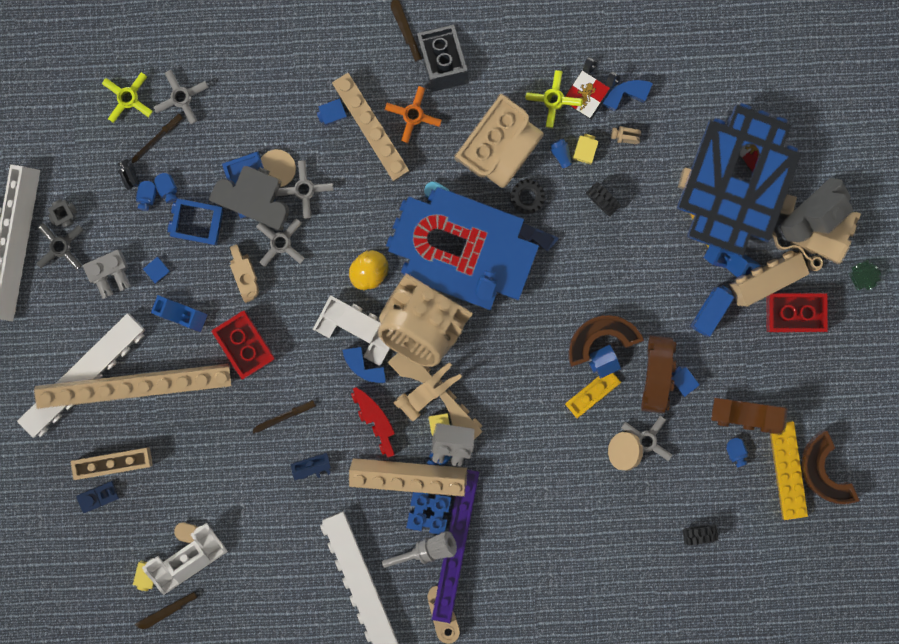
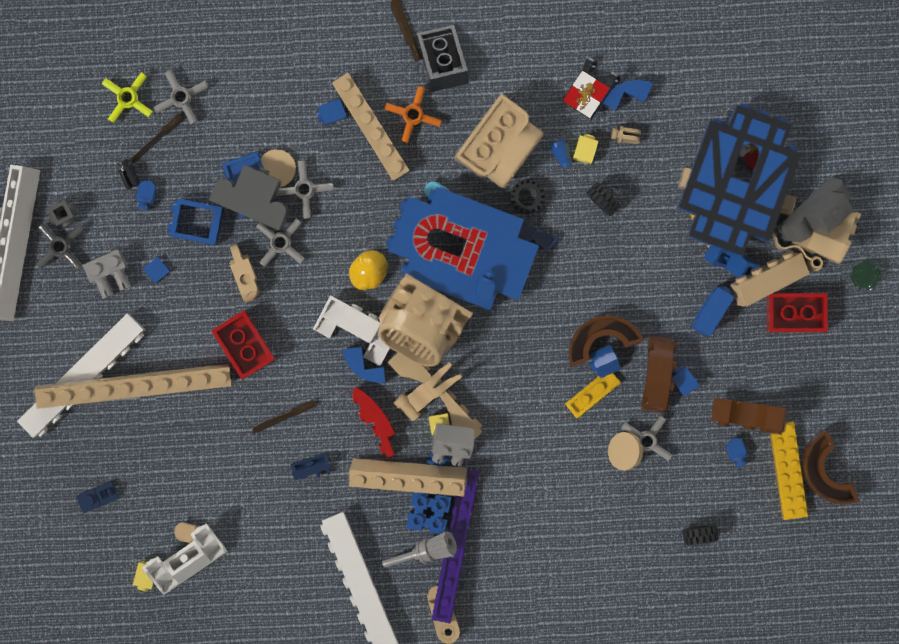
(111, 463): tan brick -> none
(156, 617): dark brown piece -> none
(166, 187): blue arm -> none
(179, 313): blue brick -> none
(555, 91): neon yellow bar -> none

